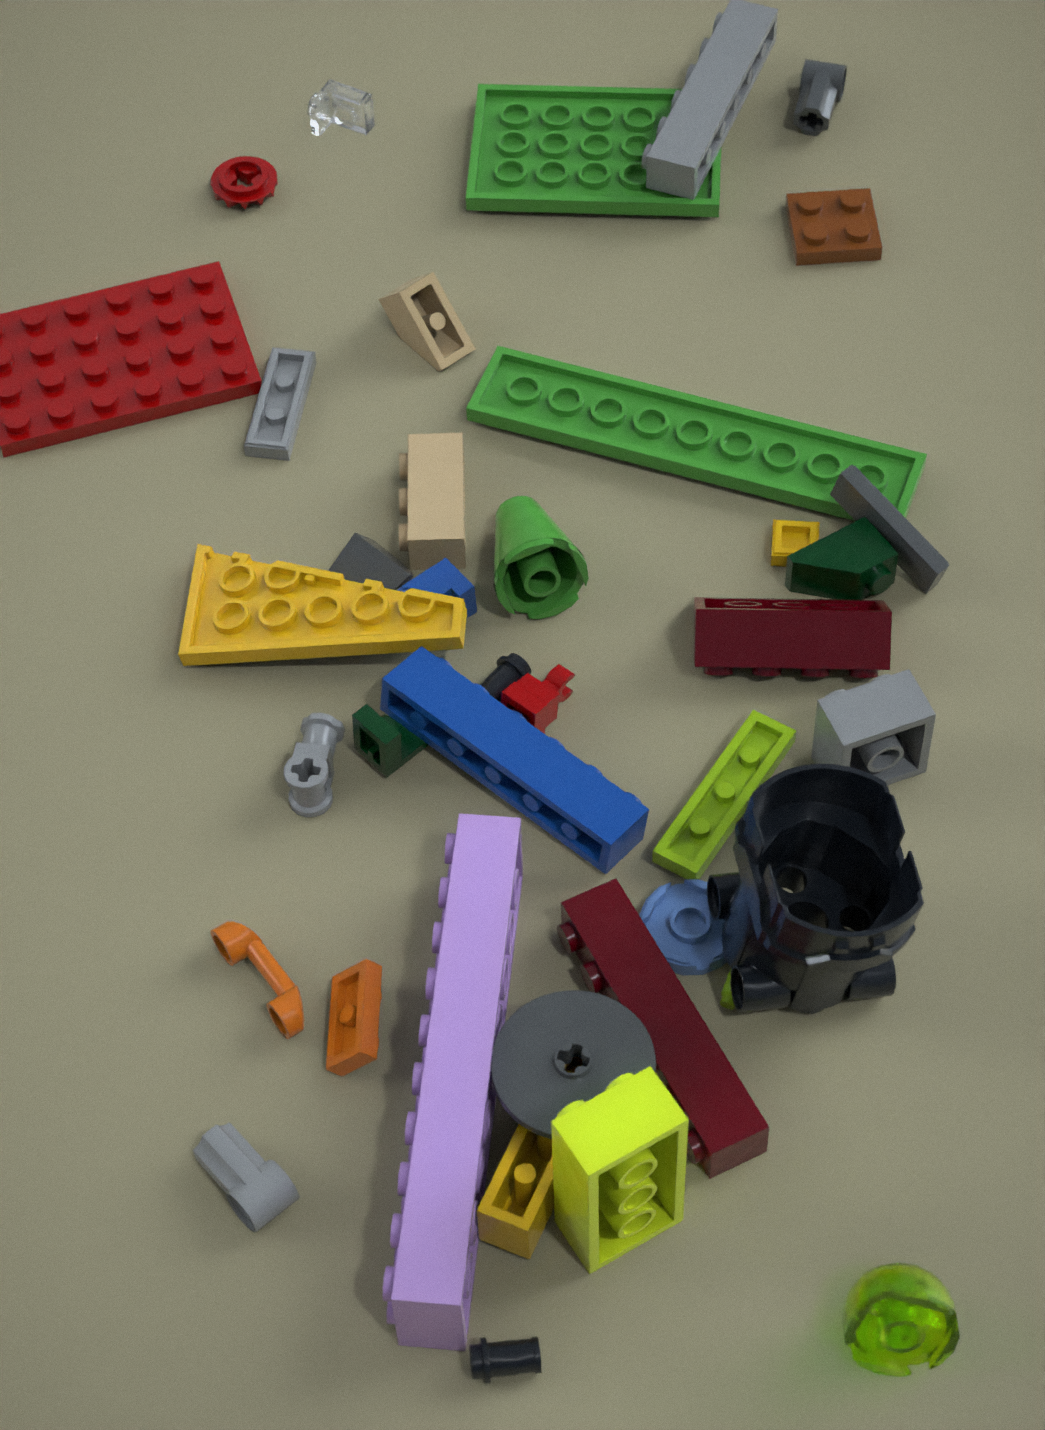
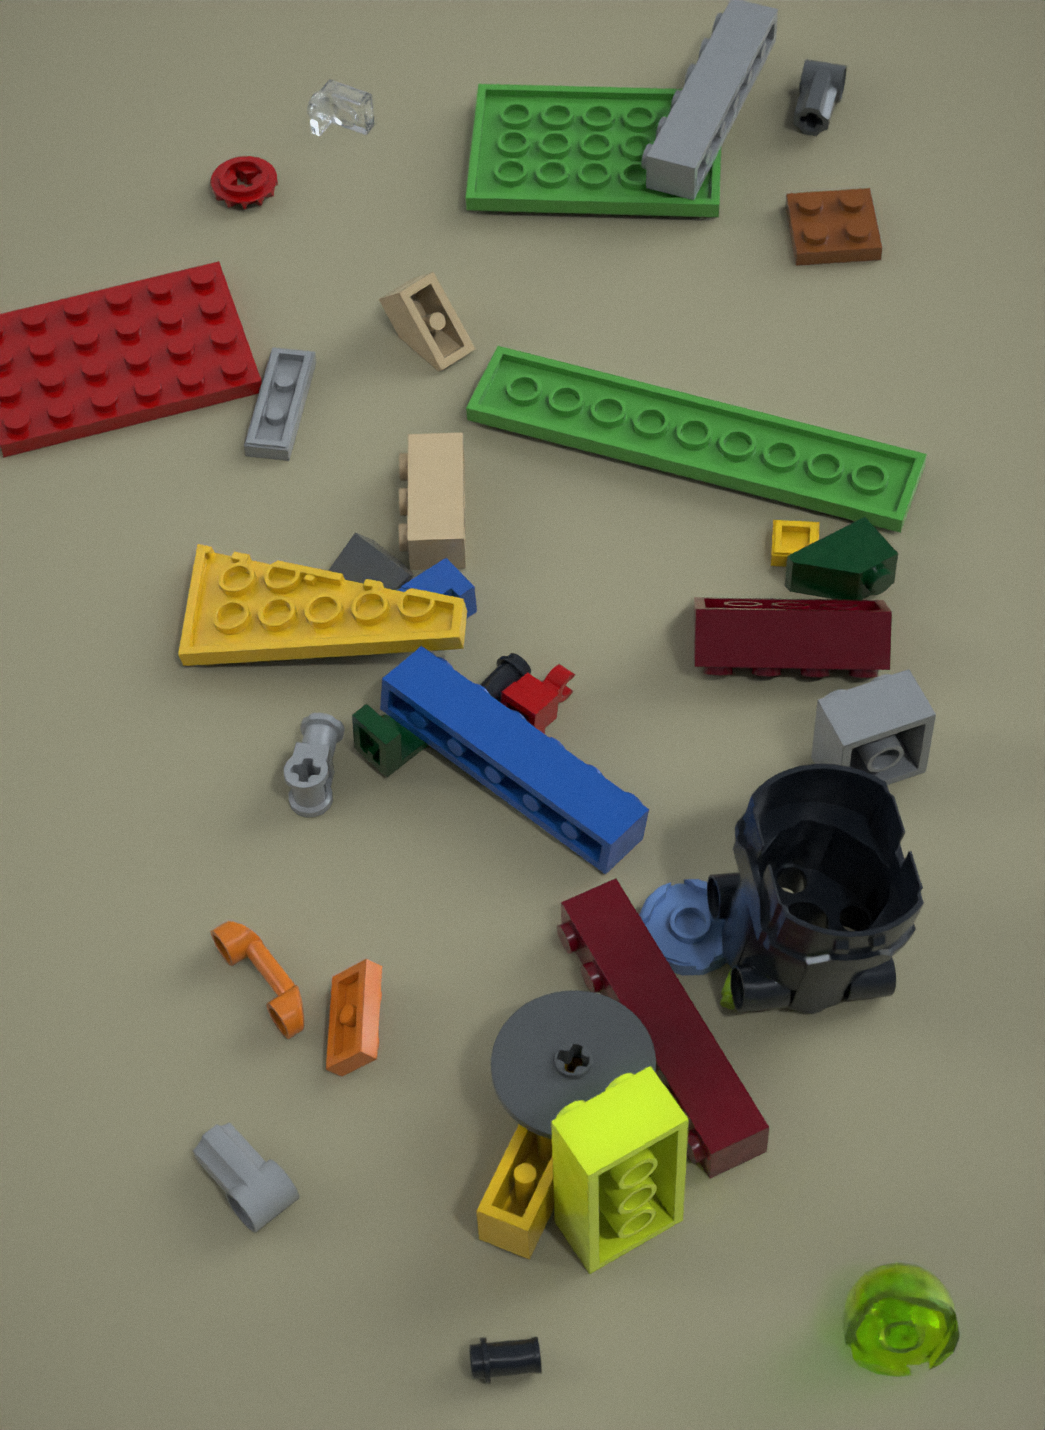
(455, 1098): lavender brick -> none
(534, 561): bright green cone -> none
(723, 796): lime plate -> none
(915, 553): dark grey tile -> none

